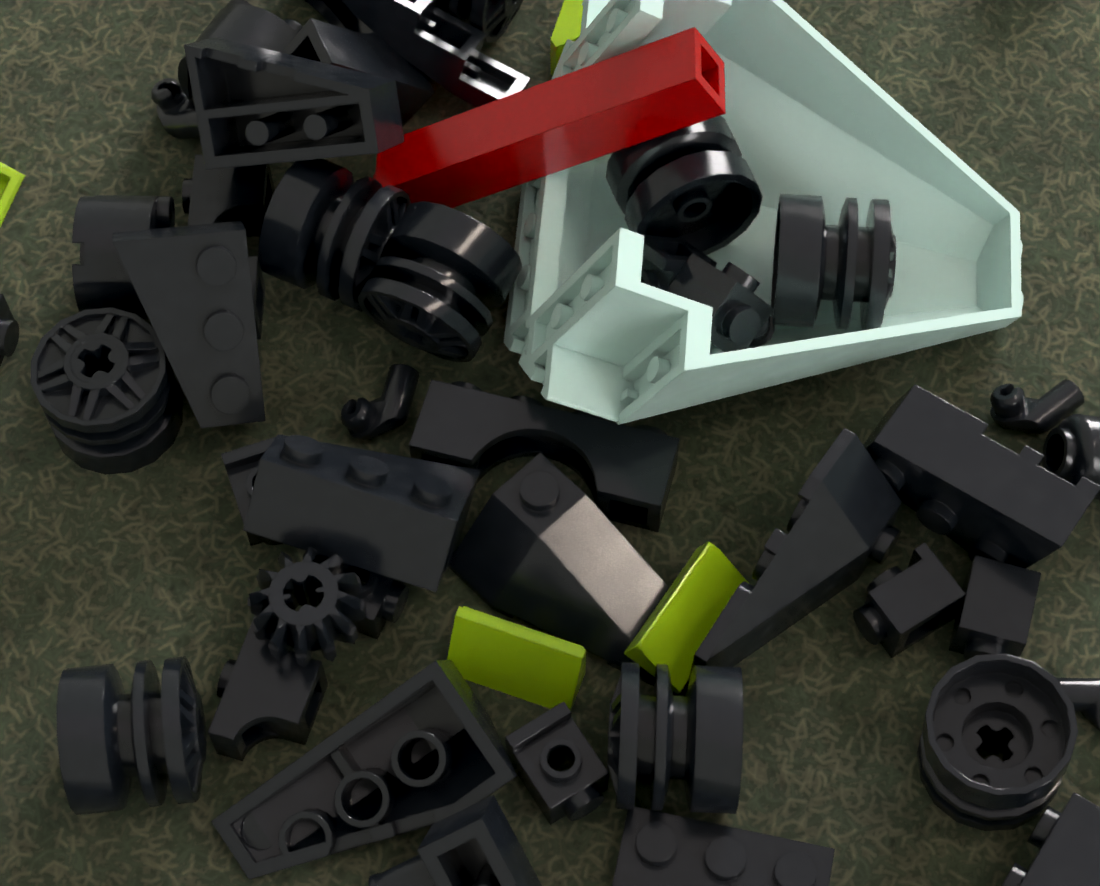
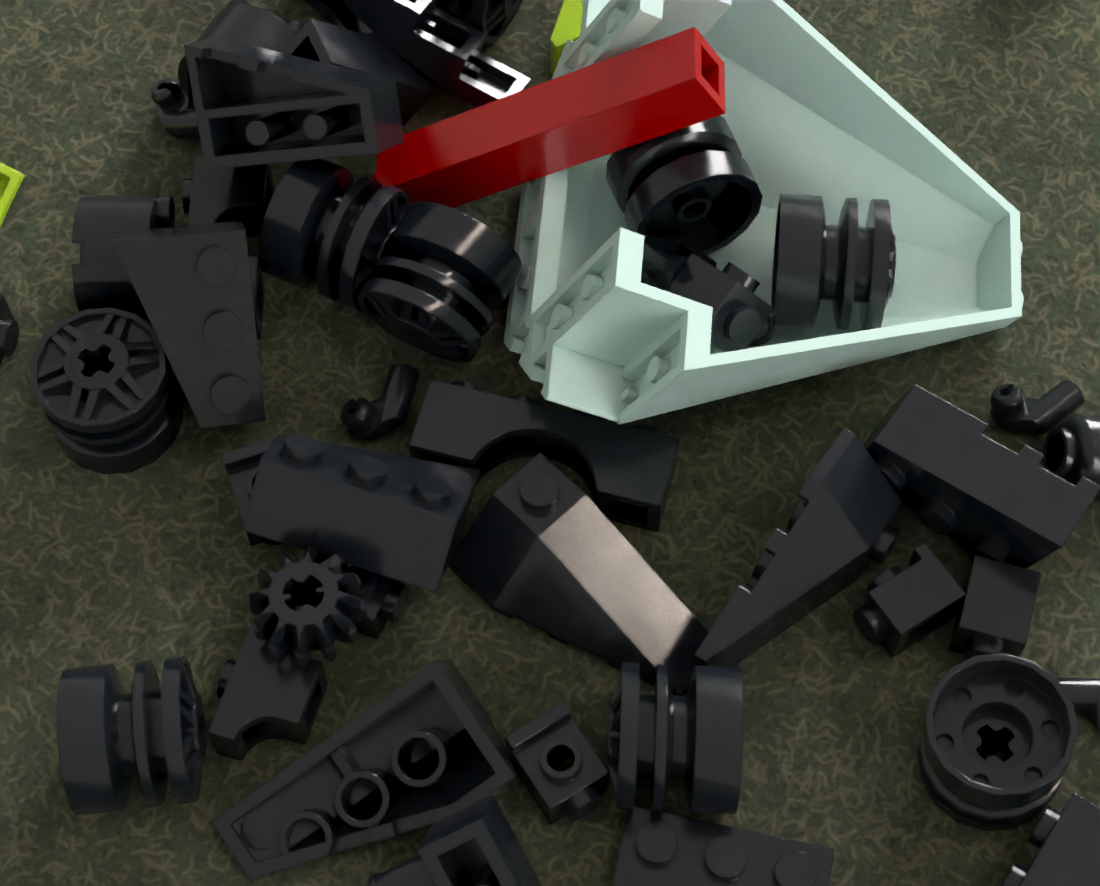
(516, 659): lime slope -> none
(686, 614): lime slope -> none

